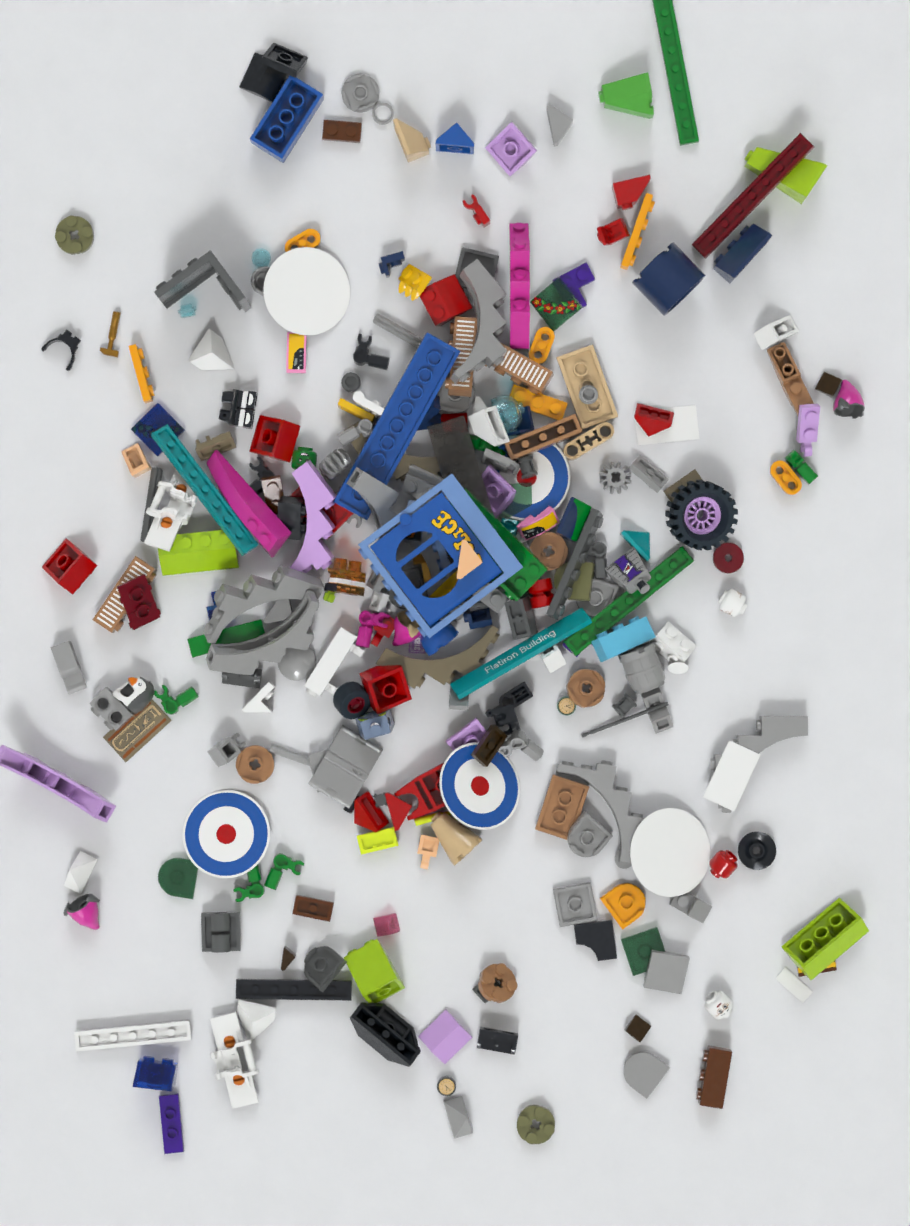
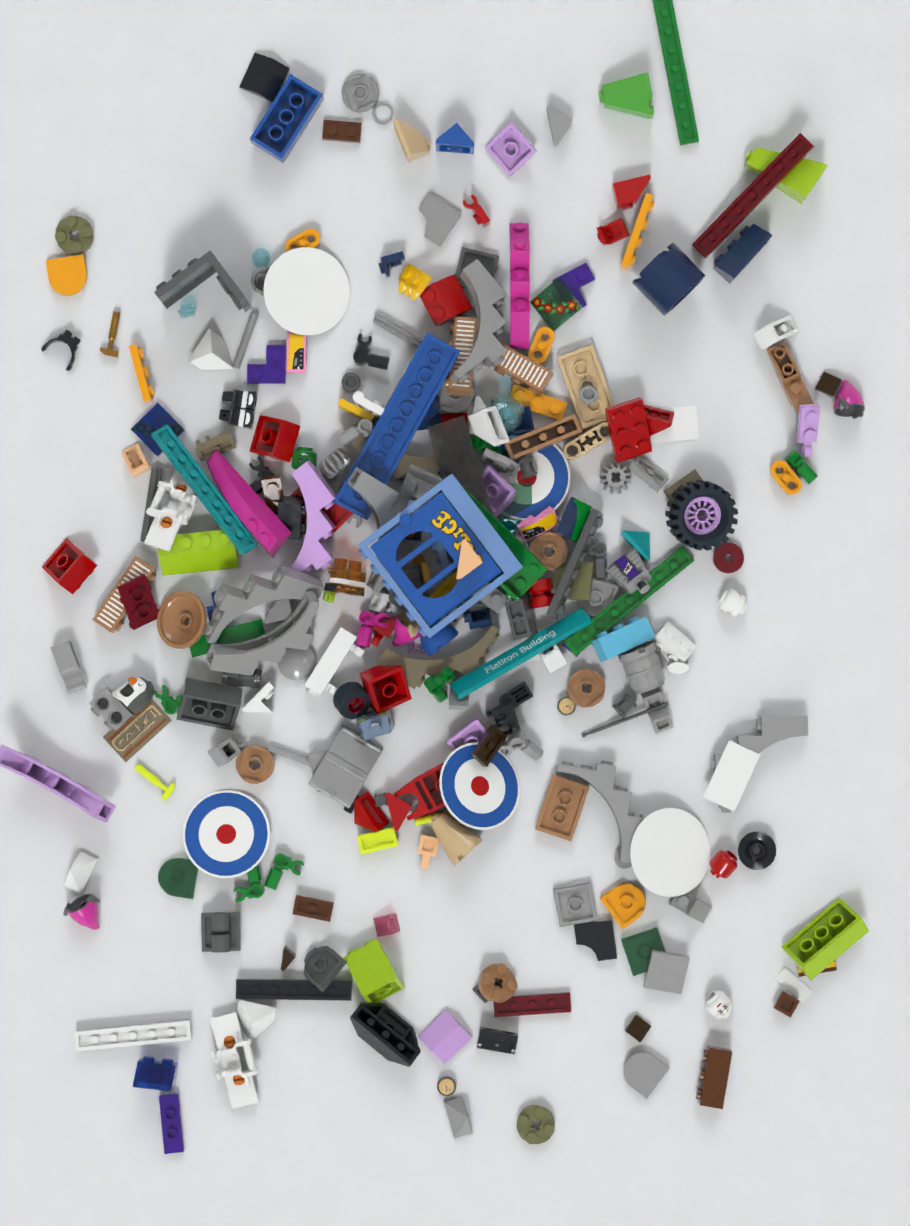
(67, 274): none -> light orange tile
(156, 781): none -> neon yellow piece
(174, 618): none -> medium nougat dish
(209, 704): none -> dark grey slope
(245, 340): none -> light grey bar
(273, 371): none -> dark purple plate
(284, 60): black tile -> none
(436, 682): none -> green bar
(439, 219): none -> light grey tile
(534, 1005): none -> dark red tile
(587, 836): light grey tile -> none
(628, 429): none -> red plate
(786, 1004): none -> reddish brown plate

